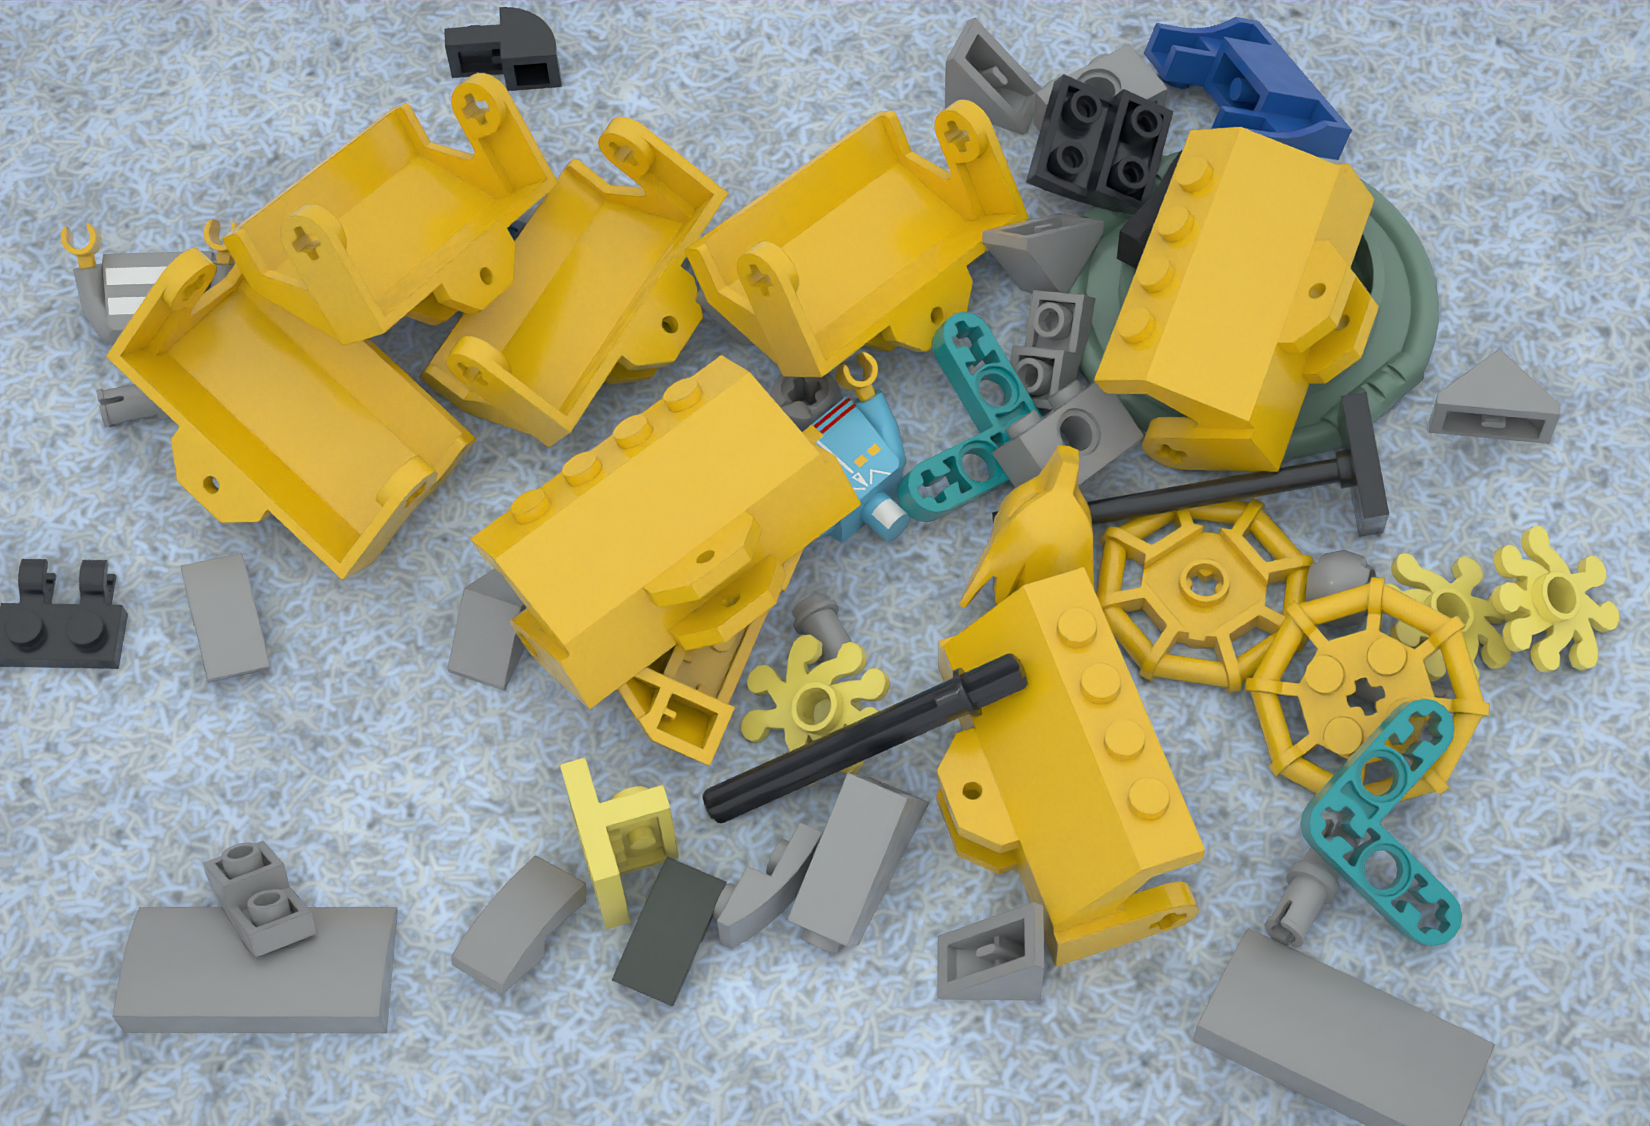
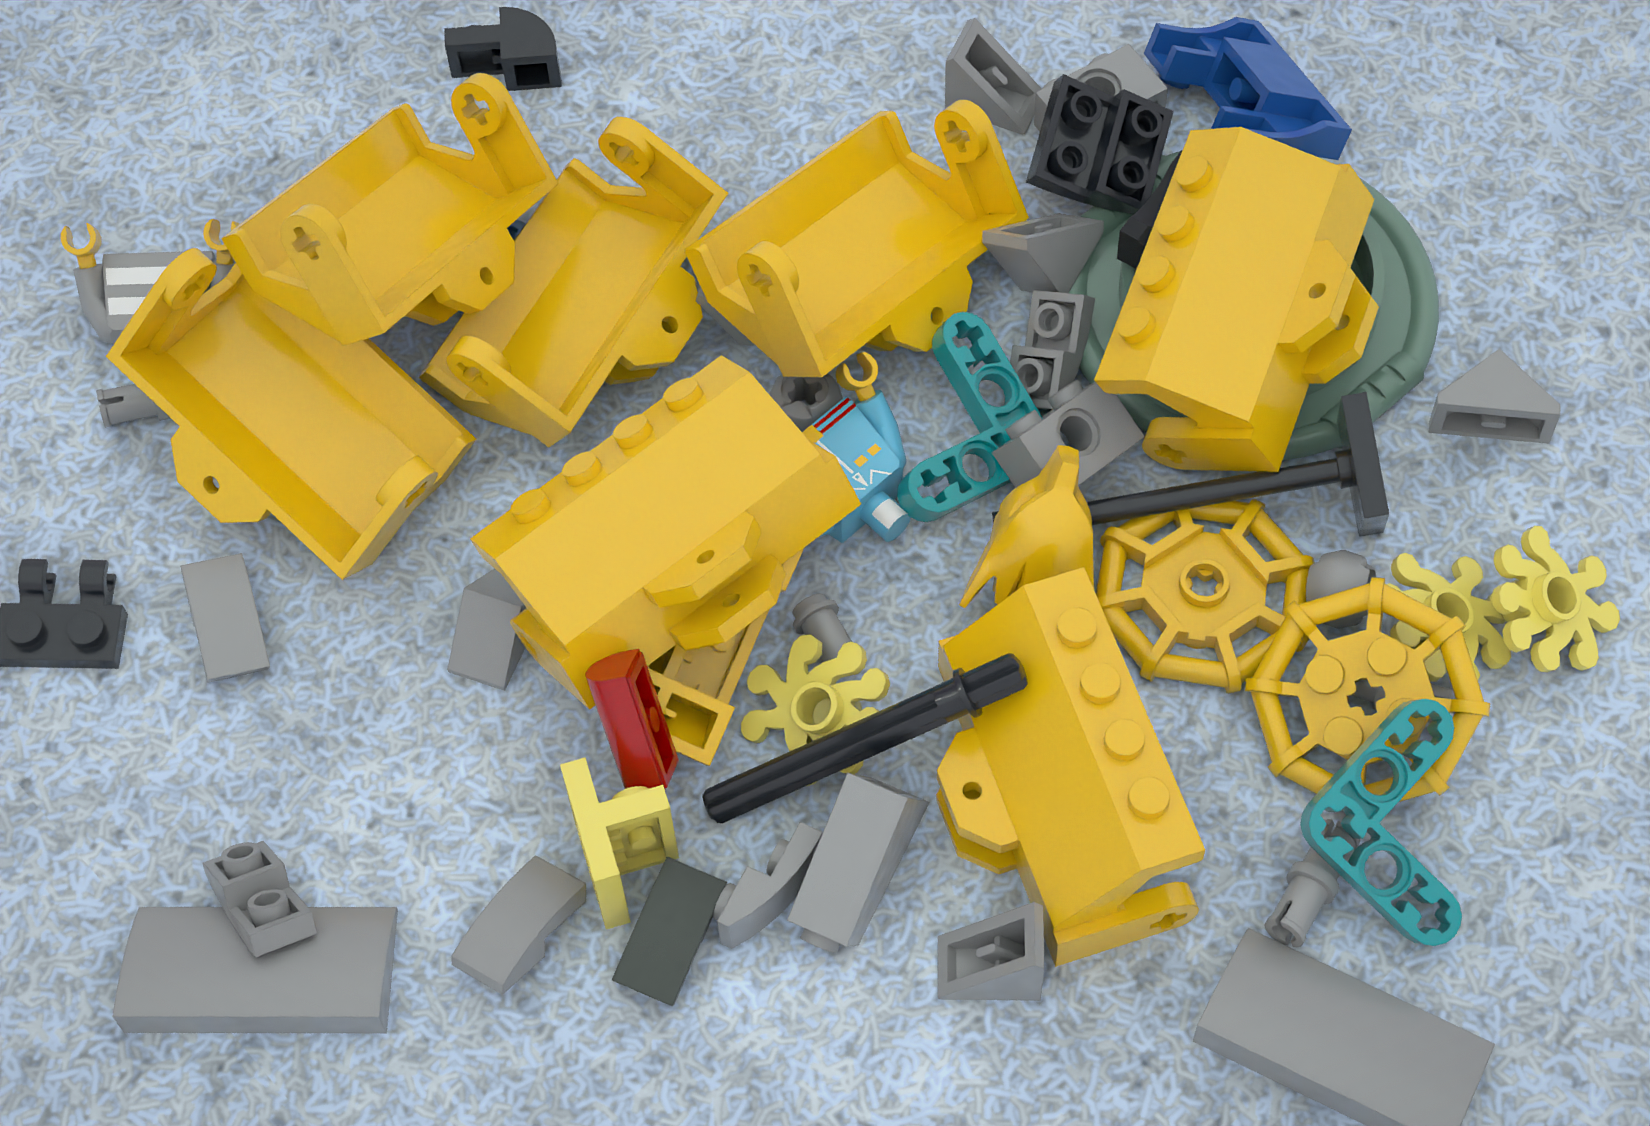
(633, 719): none -> red brick

